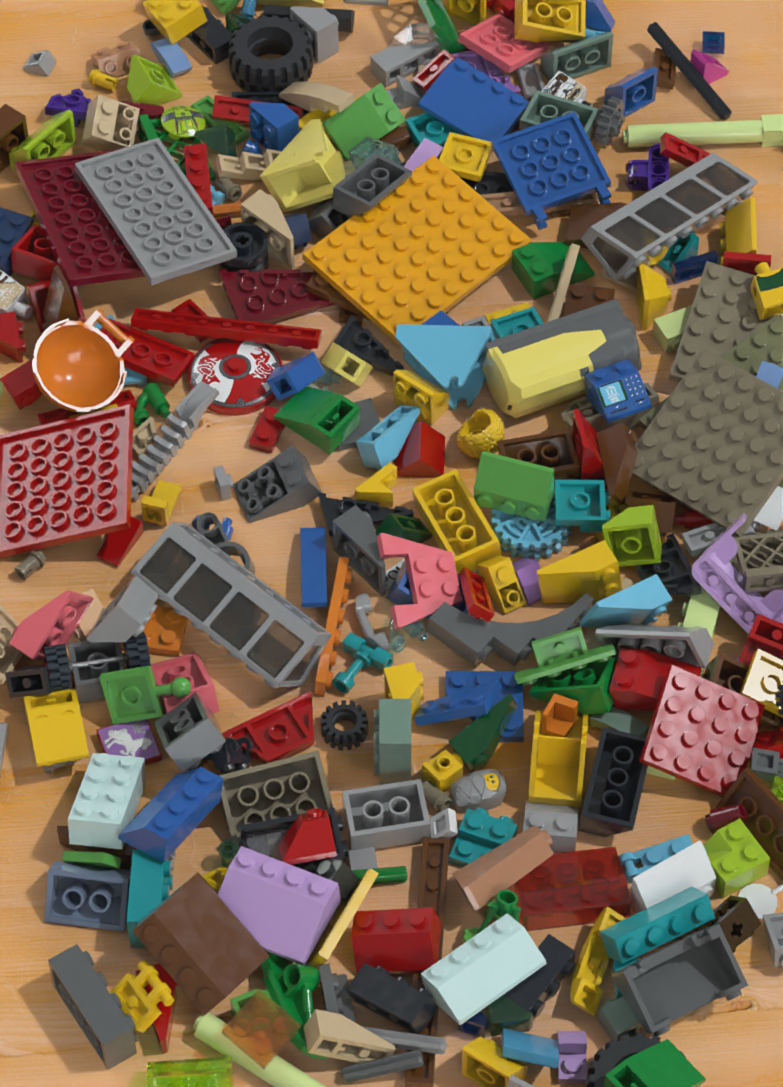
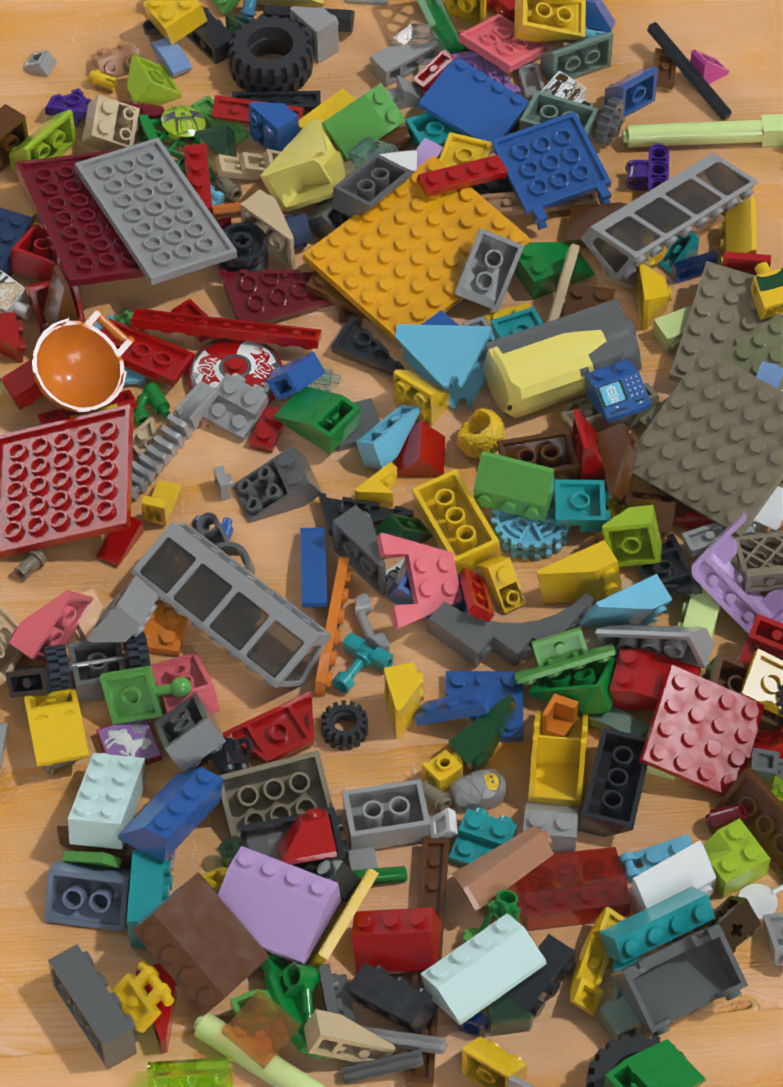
(125, 318): none -> bright green plant
(236, 406): none -> light grey plate
(252, 147): blue plate -> none
(317, 96): tan slope -> none
(346, 364): light yellow slope -> none
(392, 740): sand green brick -> none
(398, 641): clear light blue plant -> none
(405, 158): none -> white sticker
(462, 175): none -> red plate
(488, 269): none -> light grey slope
(527, 577): medium lavender slope -> none
(530, 1048): dark azure tile -> none
(572, 1056): lavender slope -> none
(680, 150): red plate -> none
(713, 42): clear blue plate -> none

